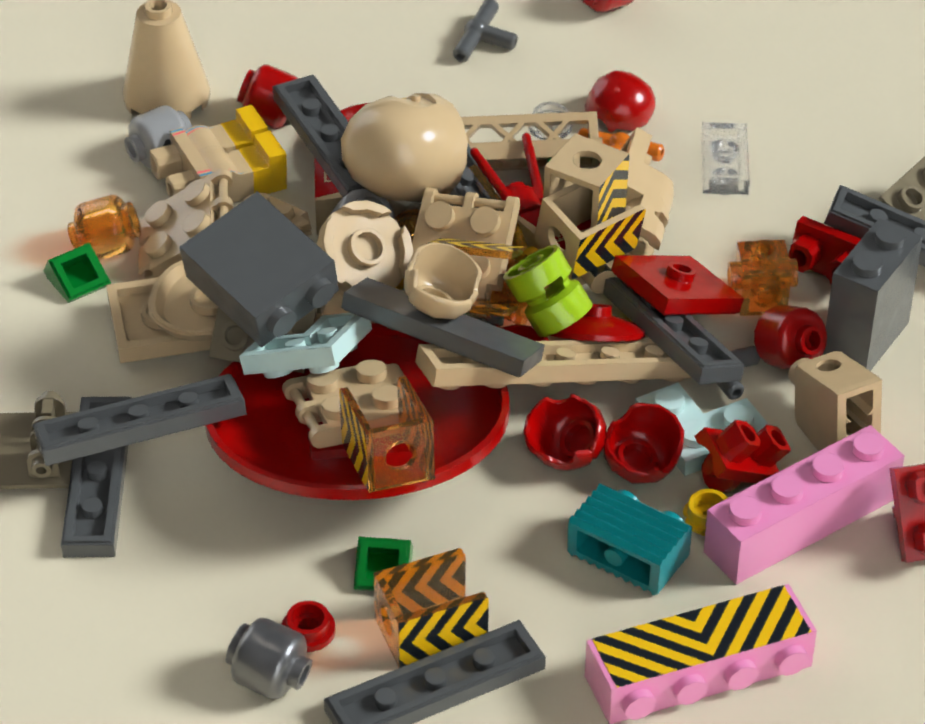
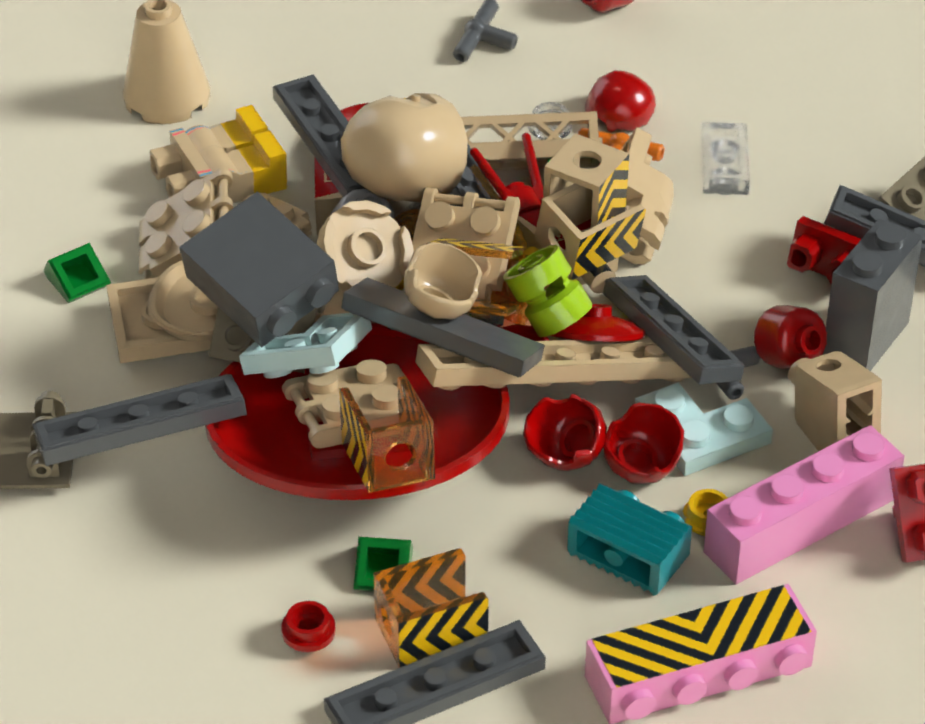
(94, 497): dark grey tile -> none
(106, 225): clear orange head -> none
(153, 131): light grey head -> none
(258, 91): red head -> none
(268, 658): flat silver head -> none
(677, 284): red plate -> none
(740, 454): red hips -> none
(759, 268): clear orange brick -> none

